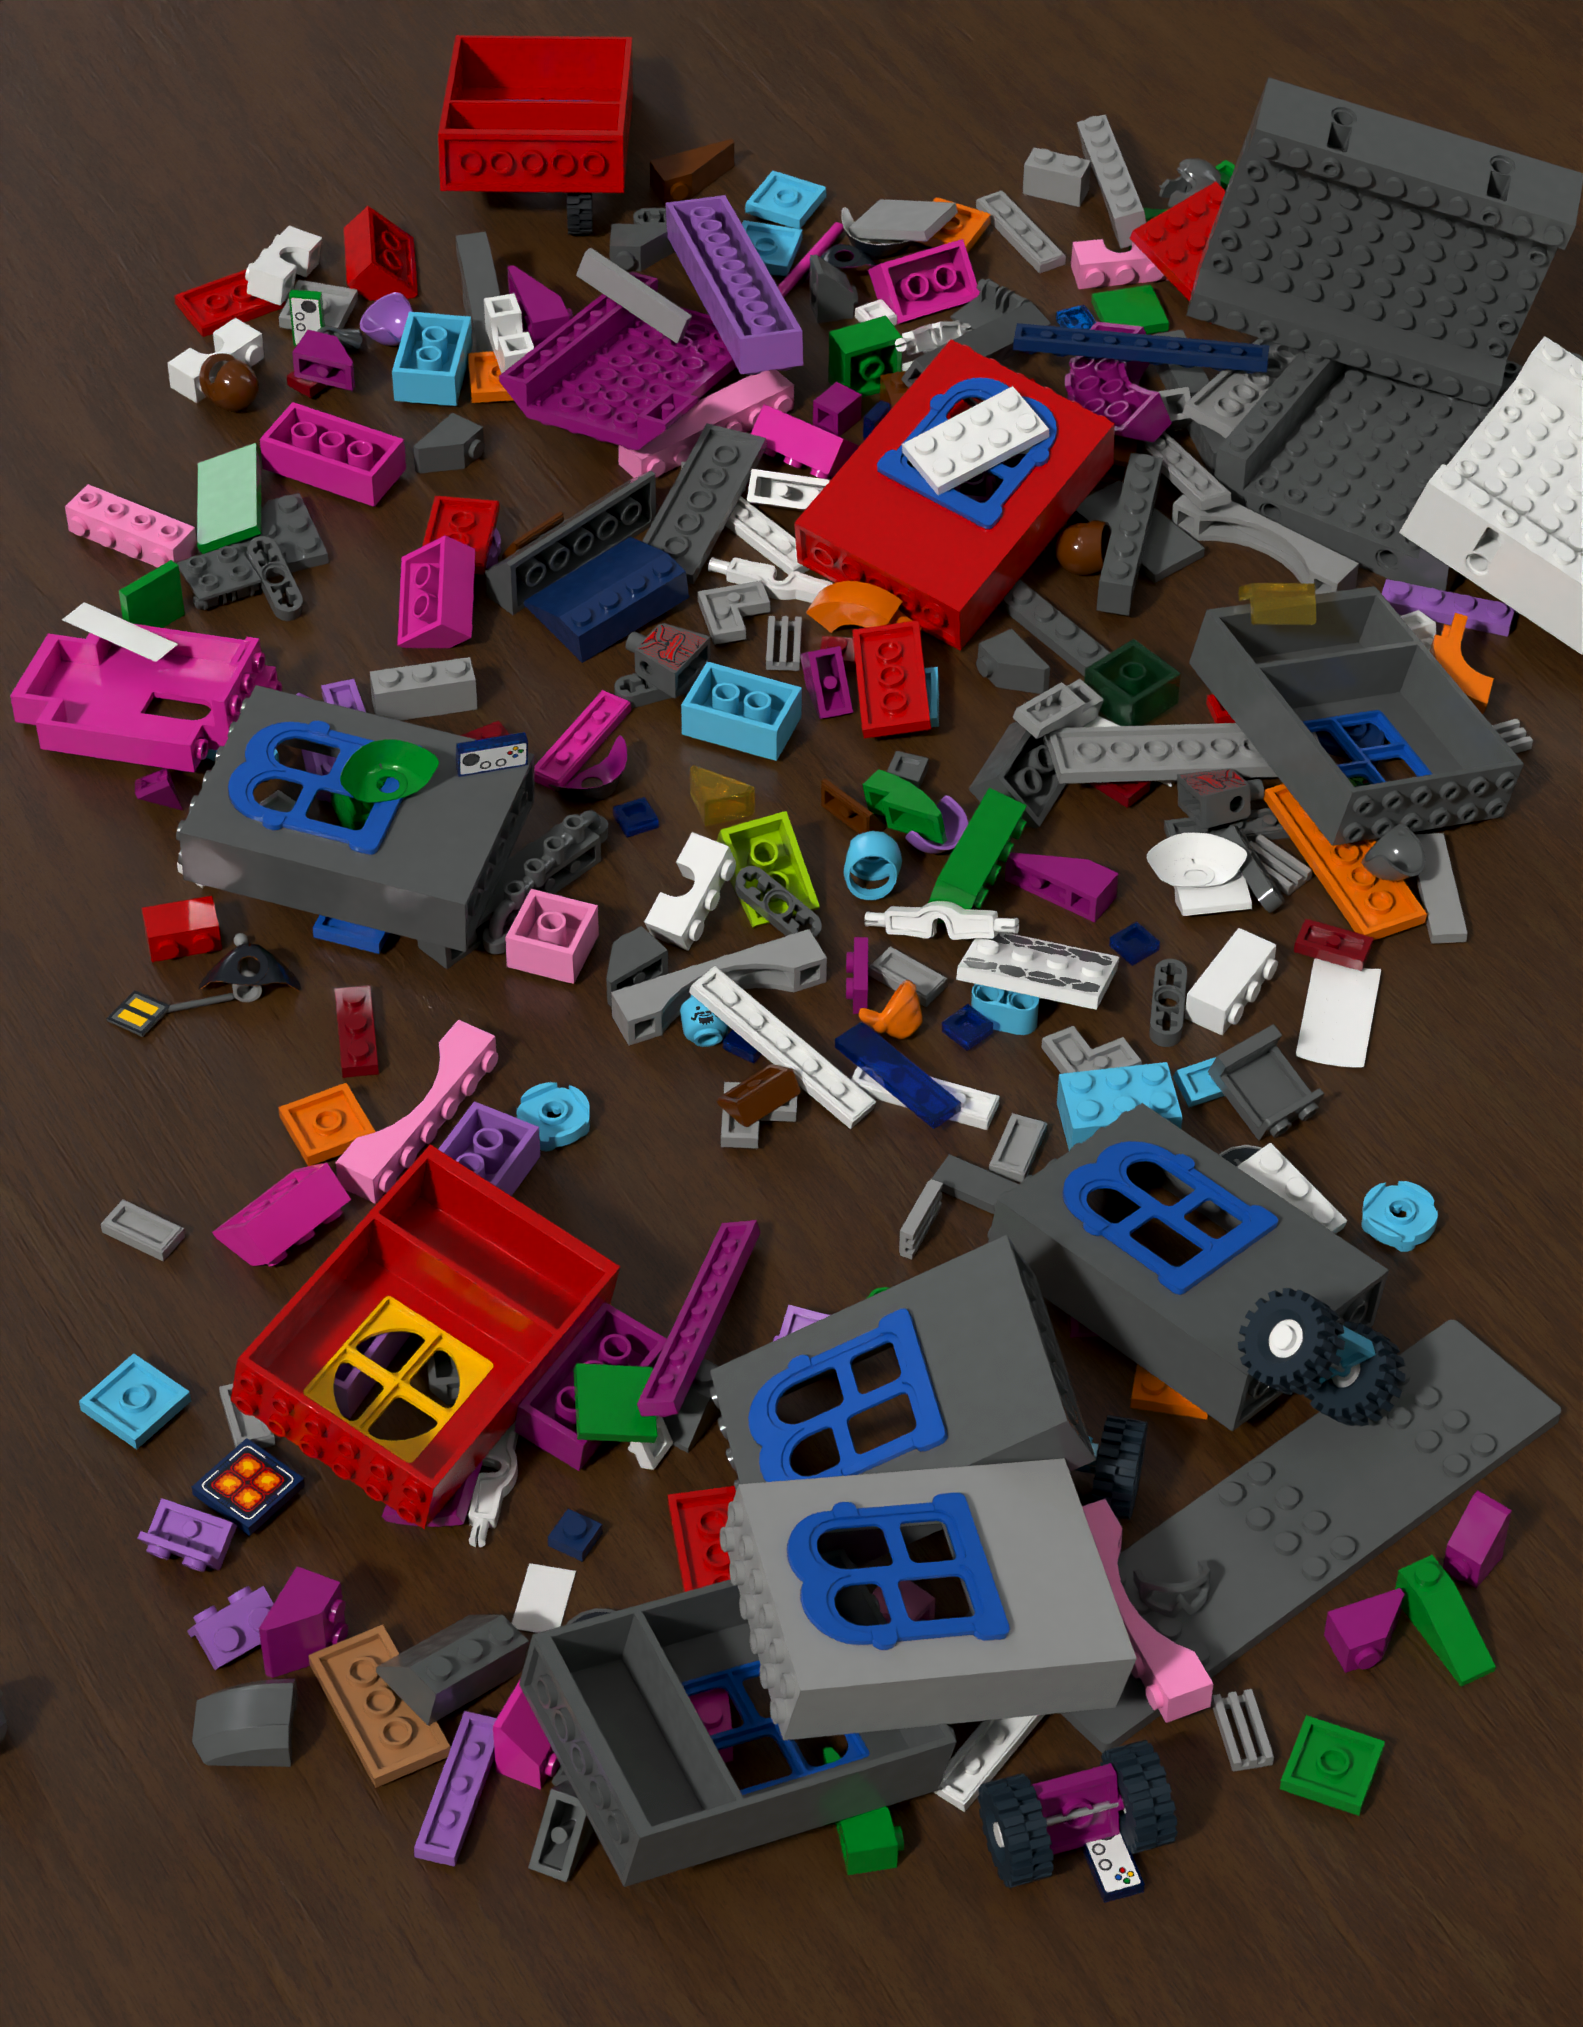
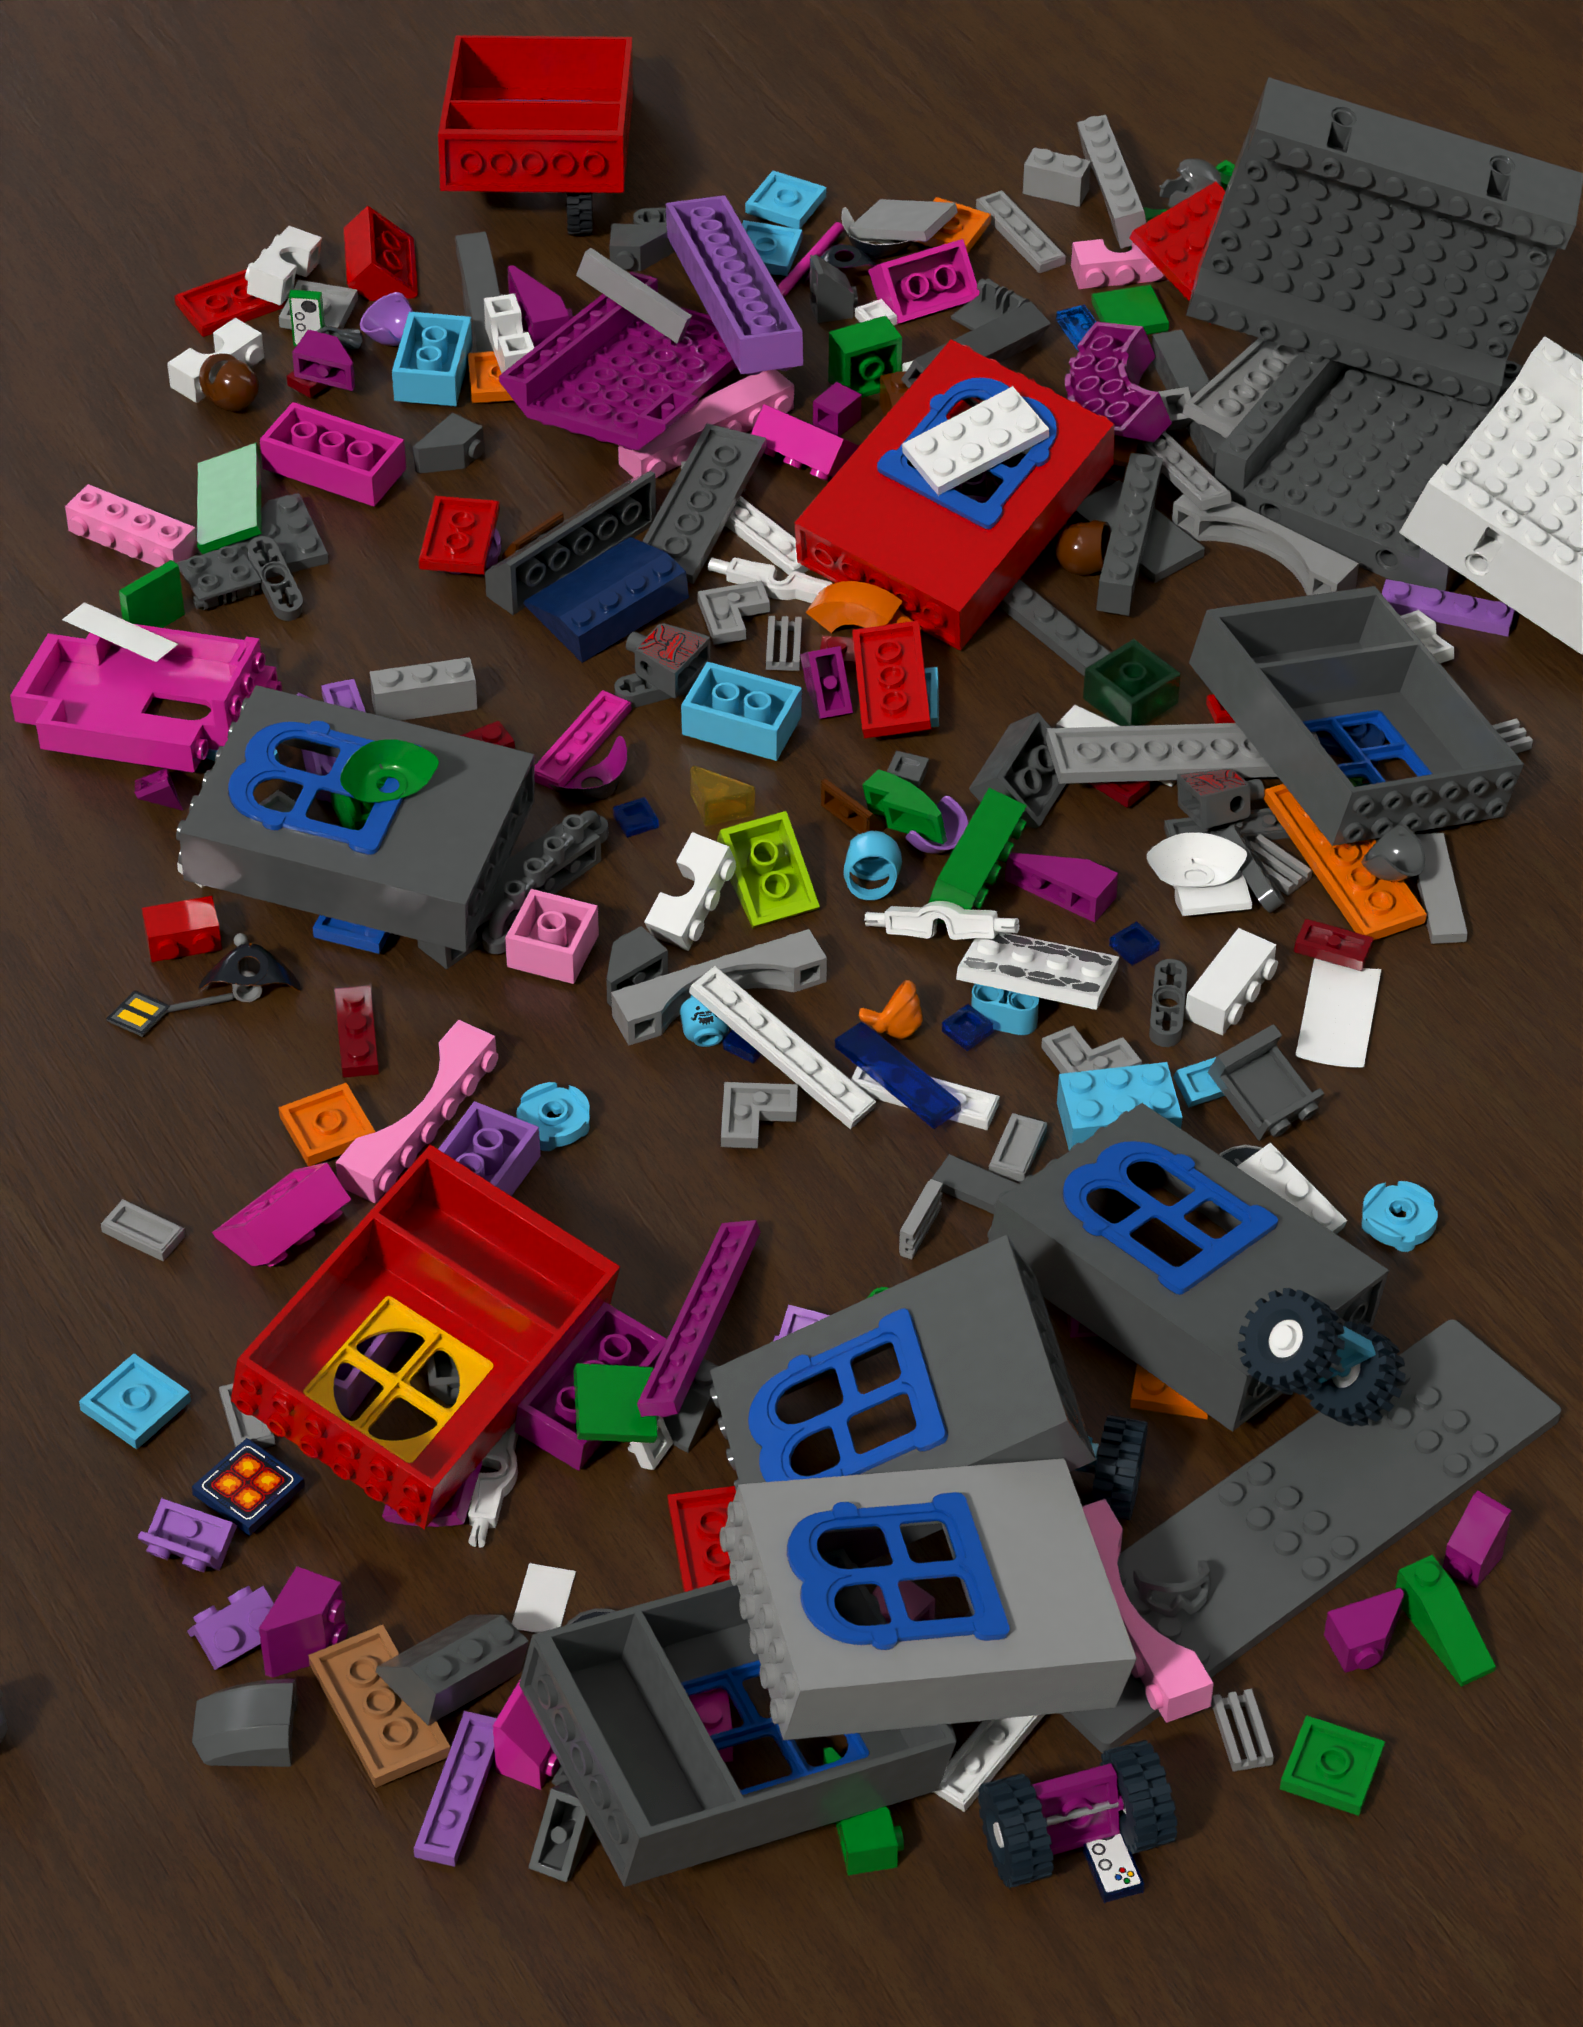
(436, 595): dark pink slope -> none
(492, 754): tile -> none
(575, 1535): dark blue plate -> none
(691, 171): reddish brown slope -> none
(752, 898): dark grey beam -> none
(760, 1094): reddish brown slope -> none
(783, 489): white brick -> none
(858, 965): magenta plate -> none
(874, 417): clear blue tile -> none
(896, 967): light grey tile -> none
(931, 336): white piece -> none
(1012, 664): dark grey slope -> none
(1059, 708): light grey slope -> none
(1141, 347): dark blue plate -> none
(1280, 603): clear yellow panel -> none
(1448, 653): orange arch -> none

